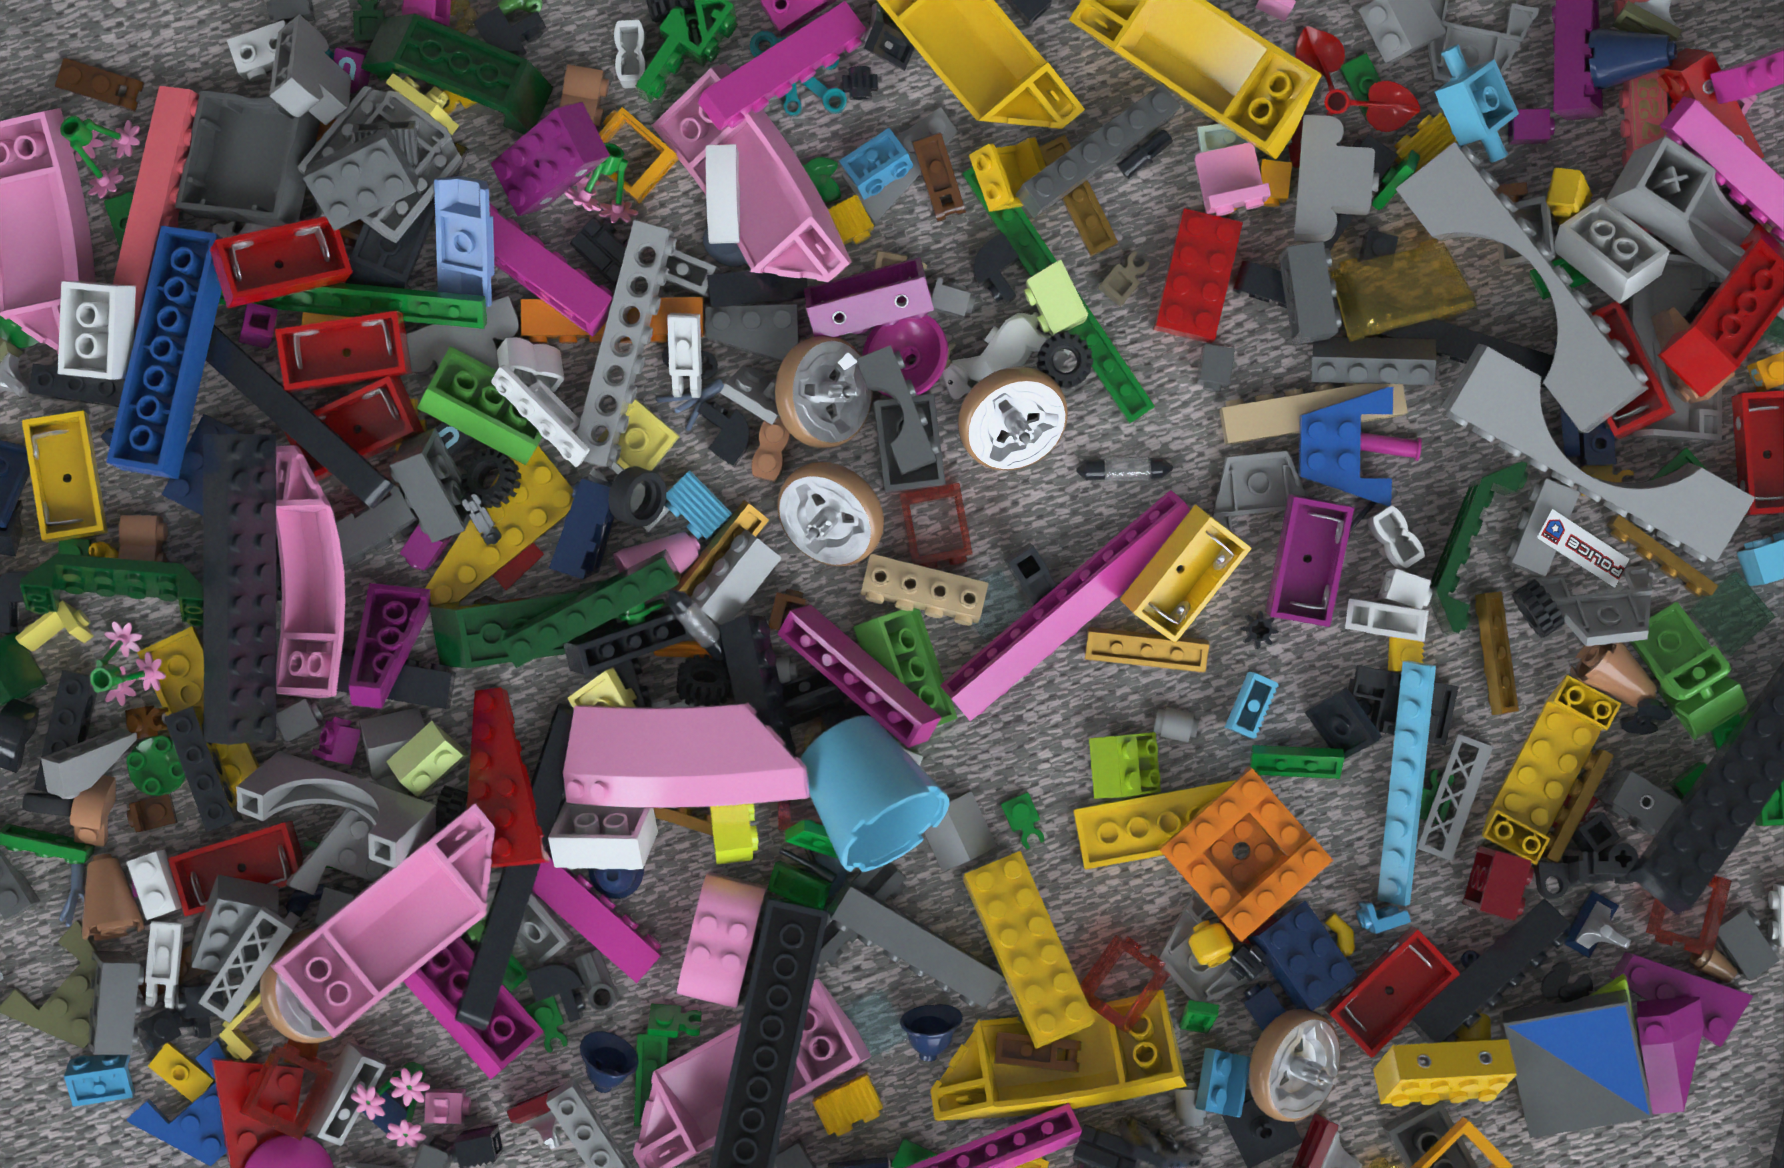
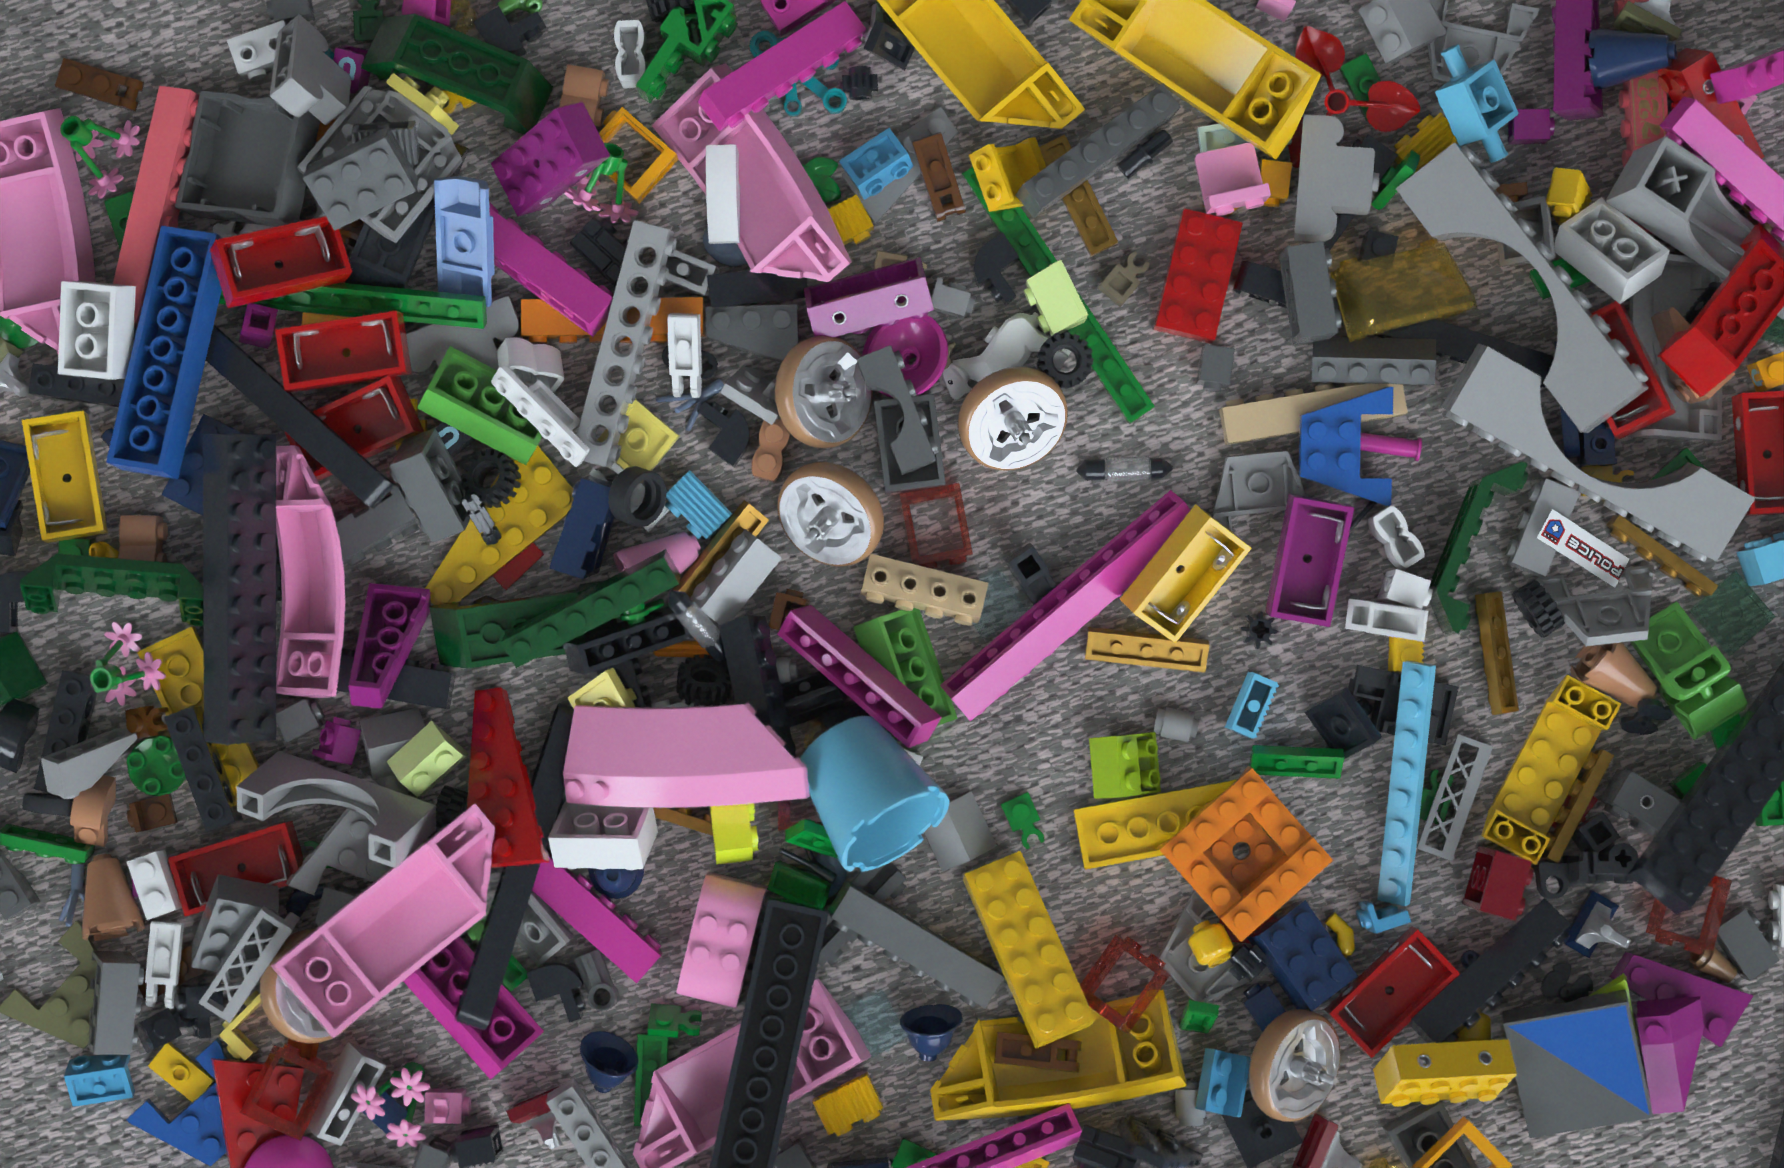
(53, 622): light yellow bracket -> none
(420, 550): magenta brick -> none
(548, 1017): green plate -> none

